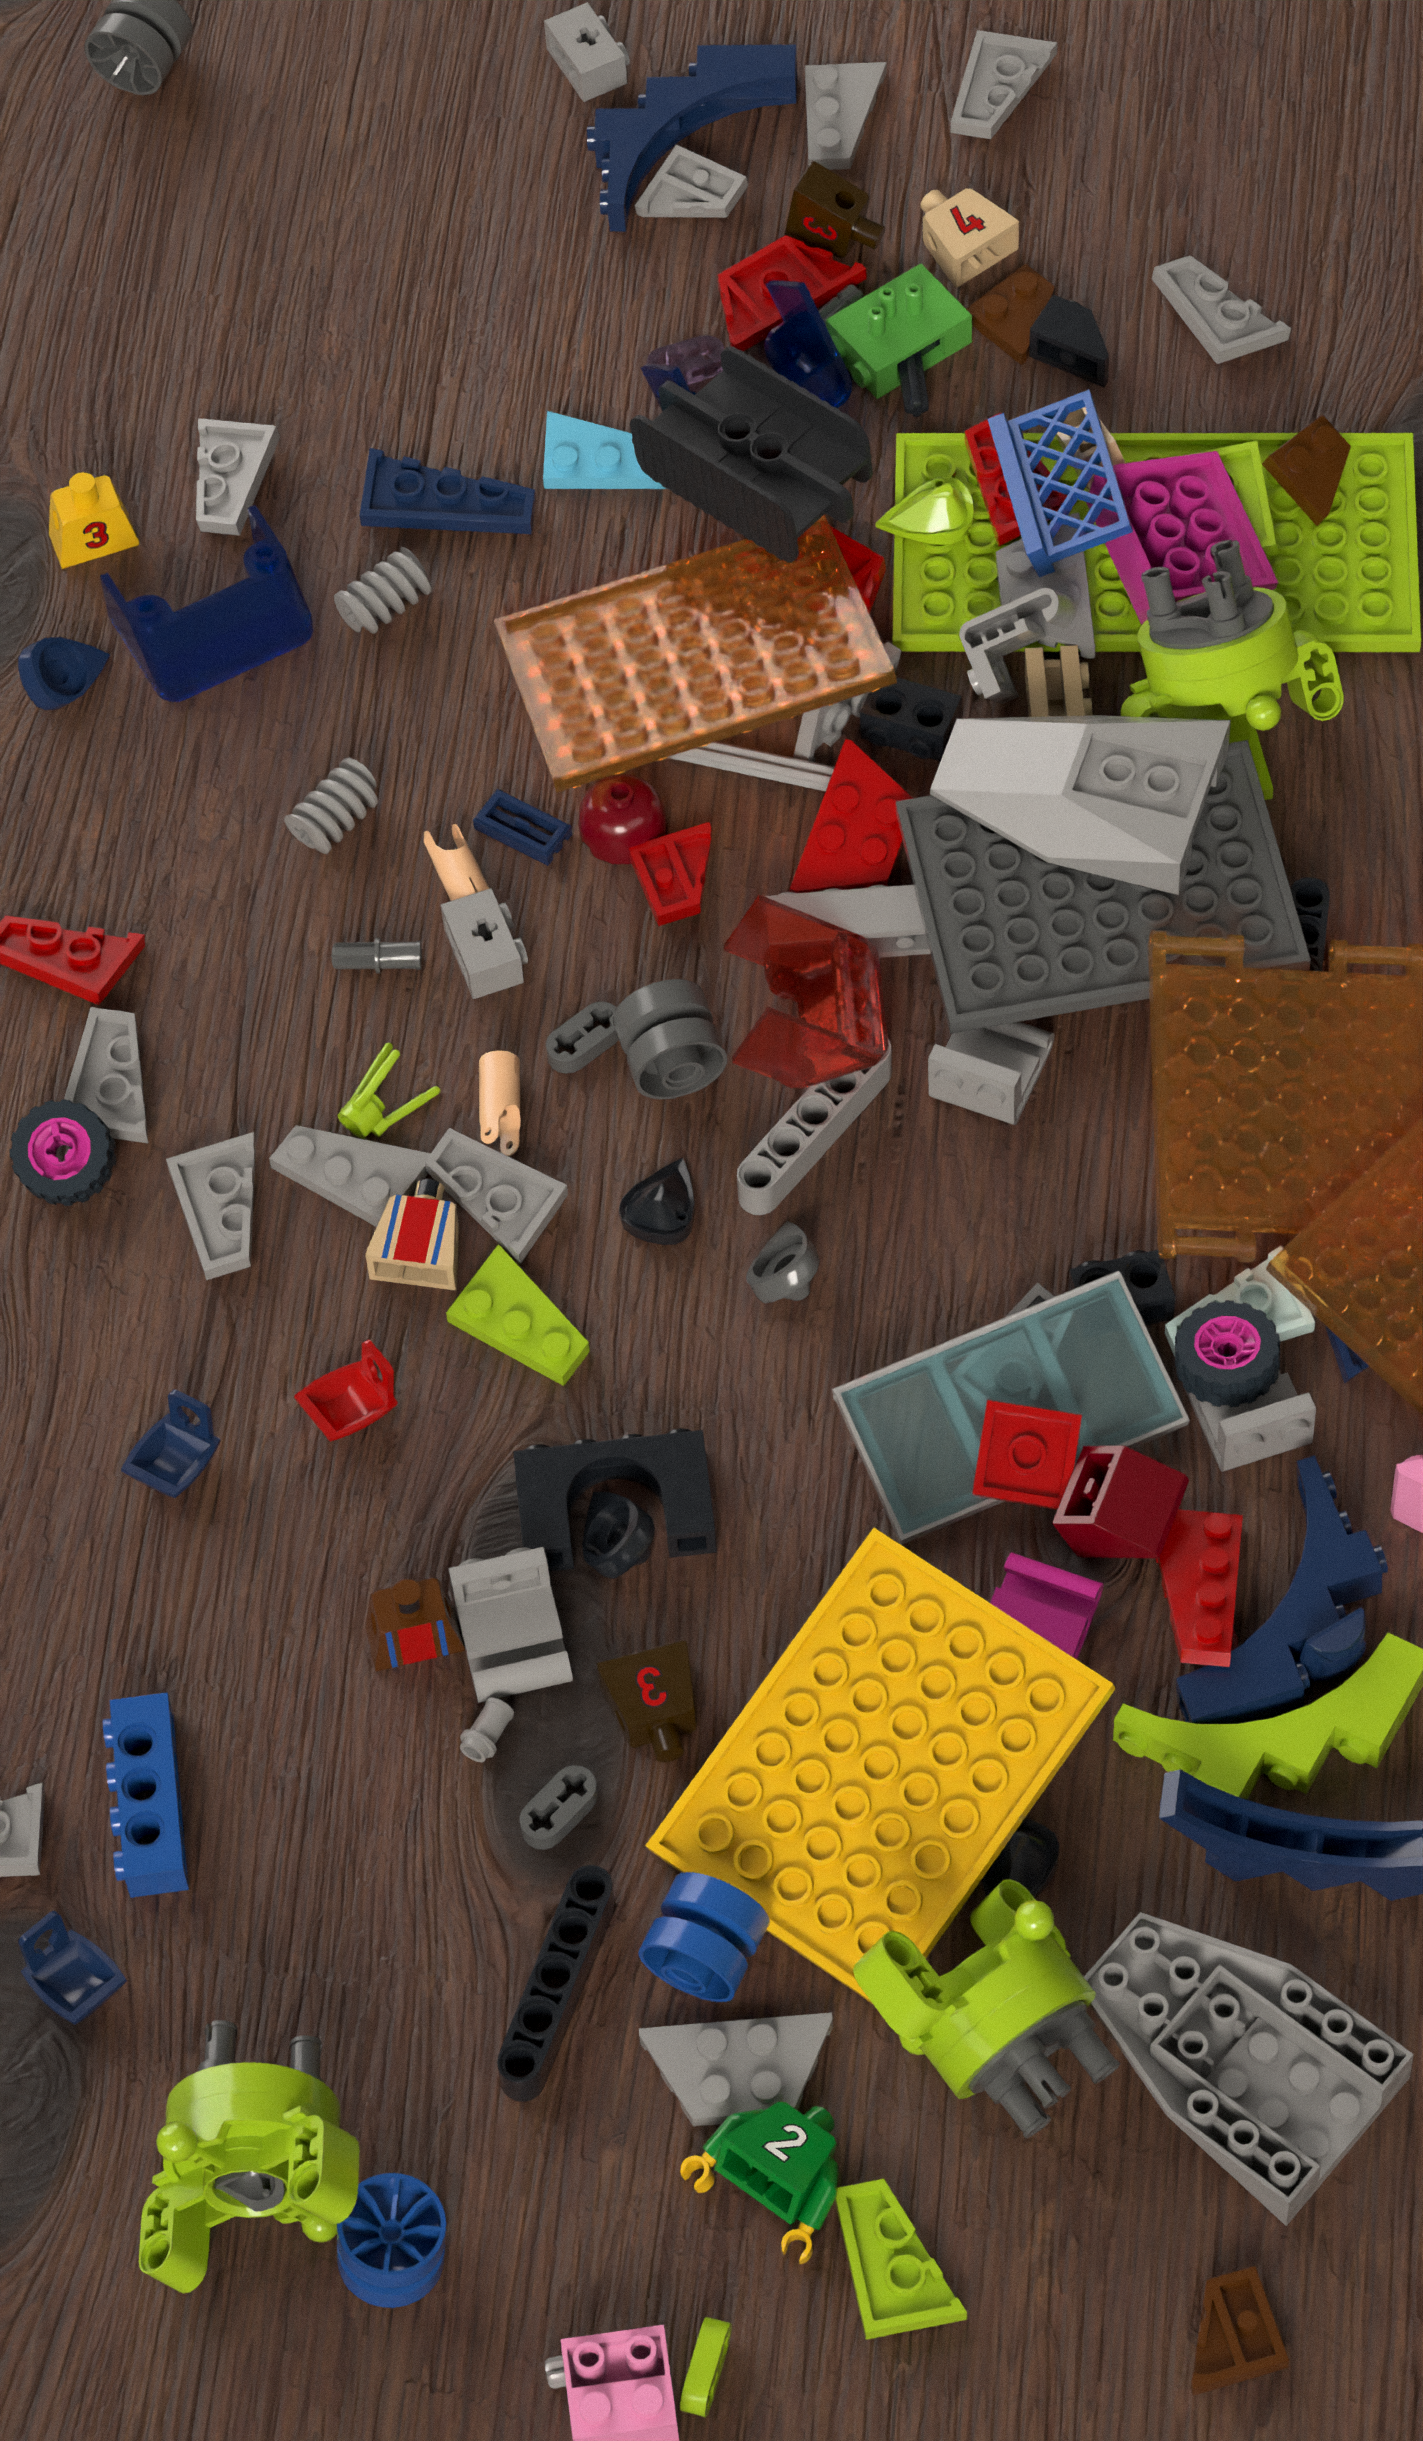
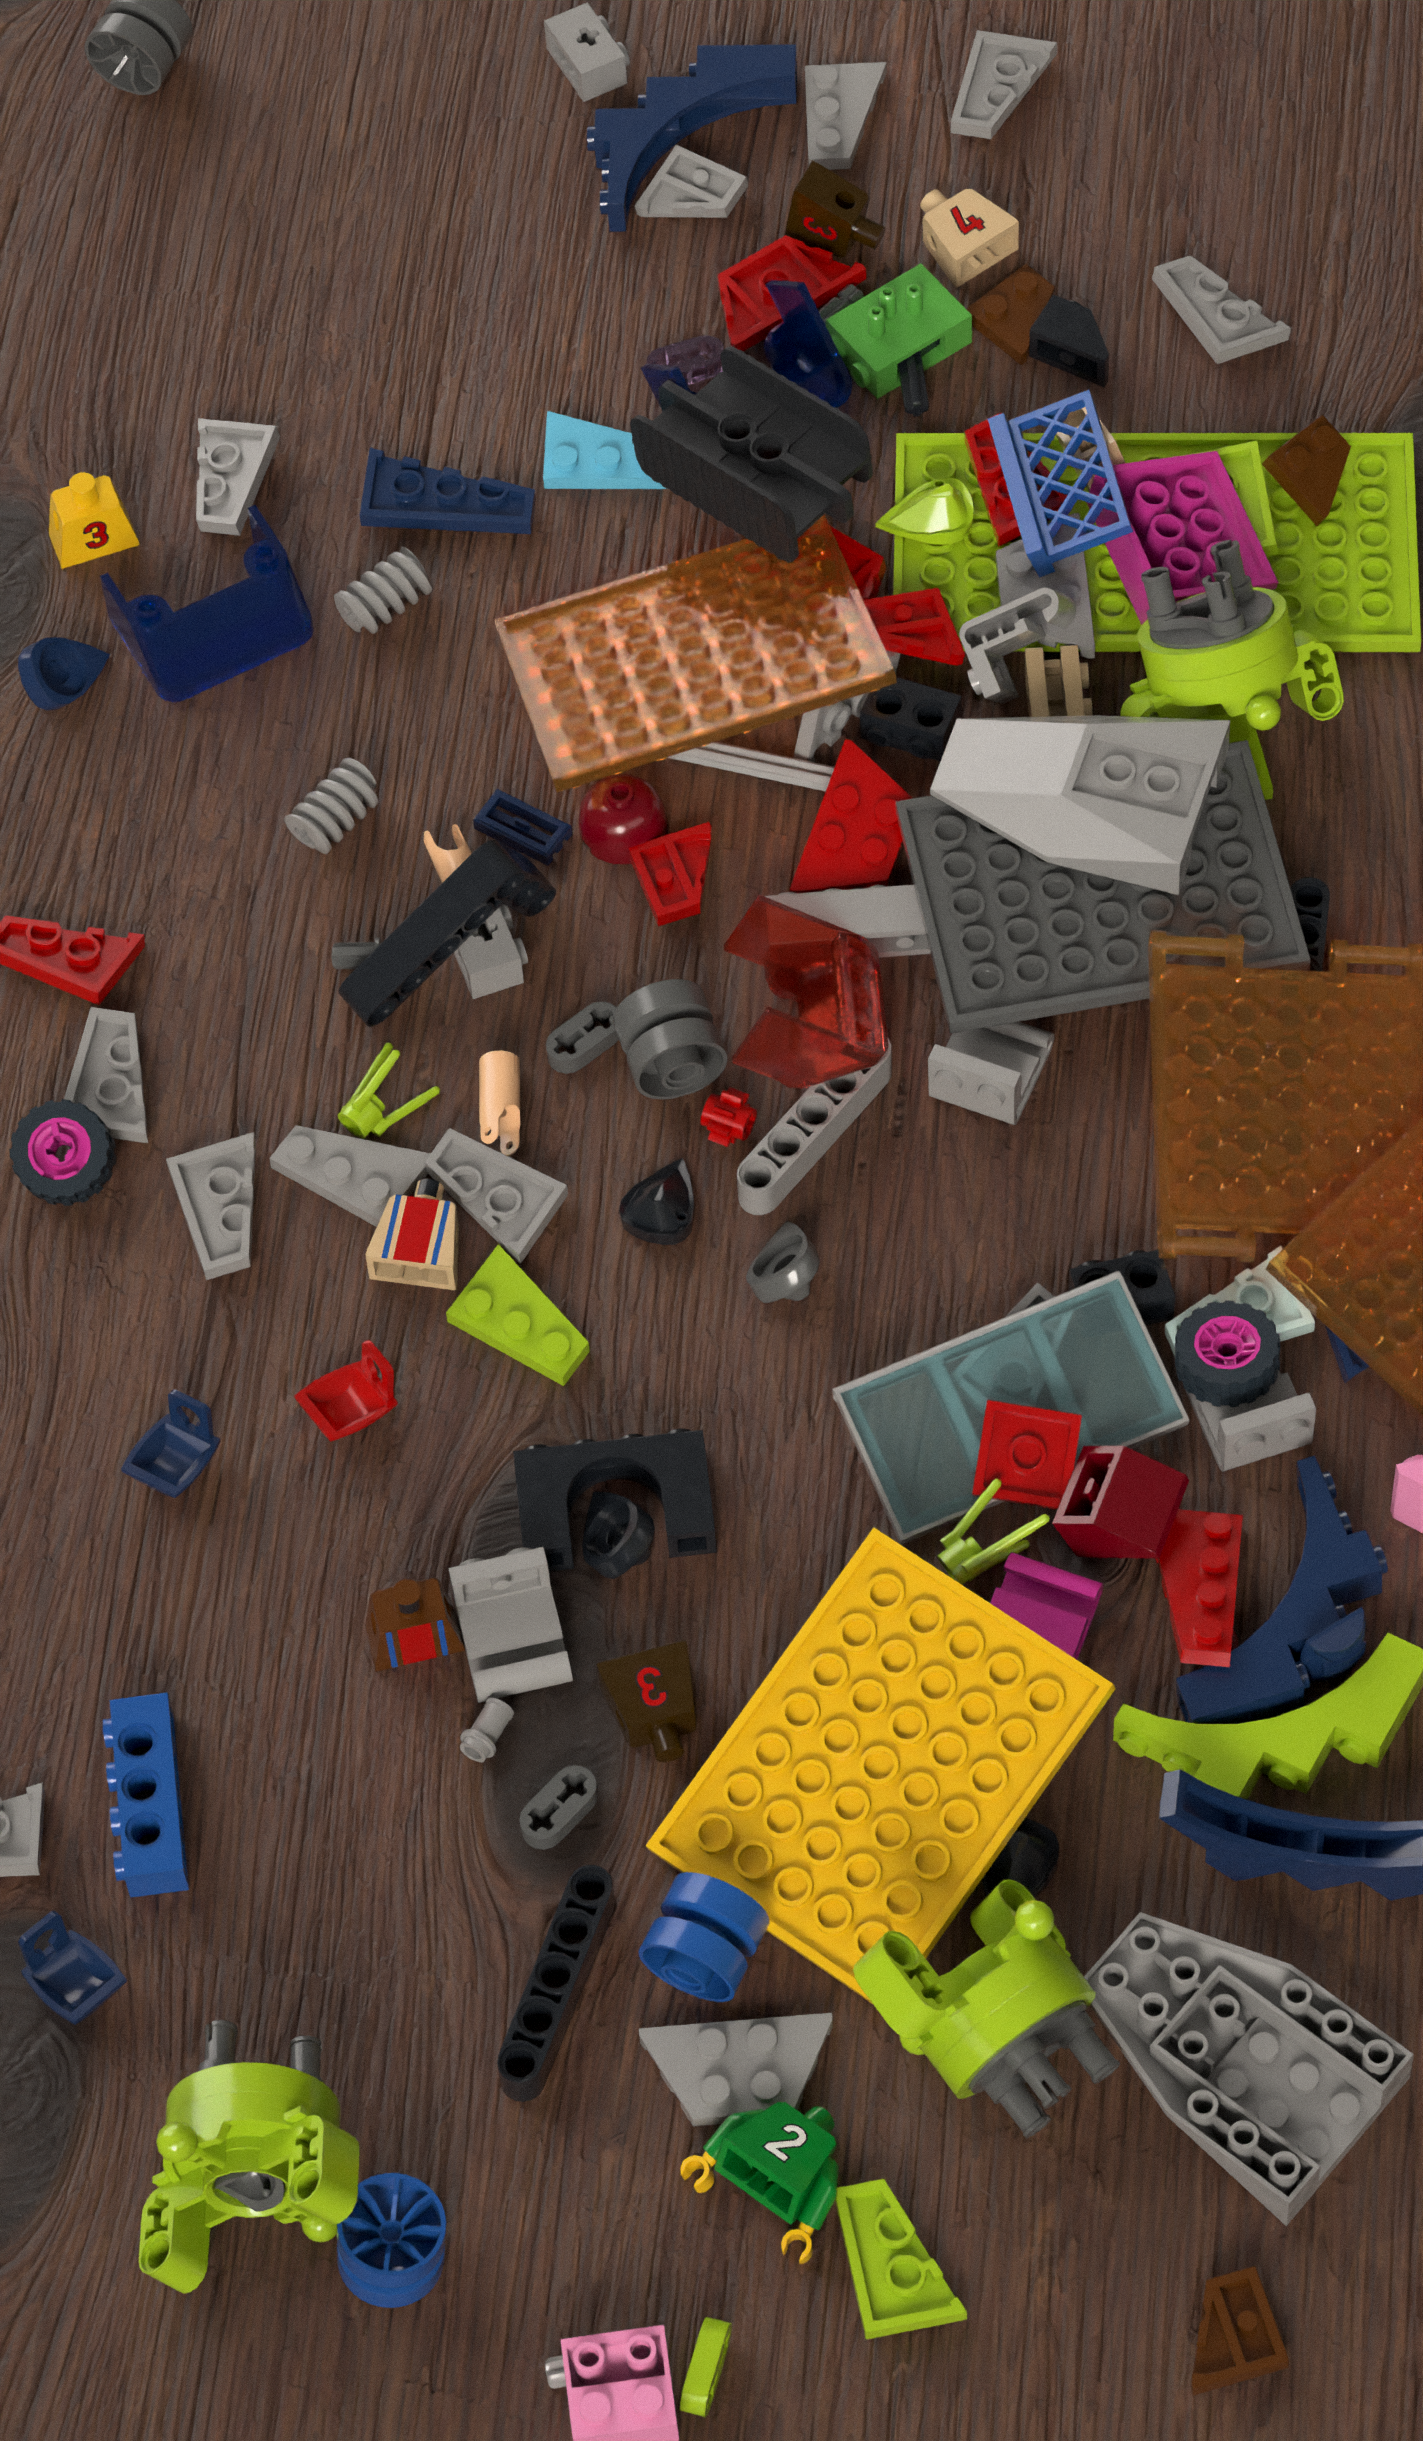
(441, 925): none -> black beam
(728, 1117): none -> red gear
(916, 626): none -> red wing
(966, 1558): none -> lime plant

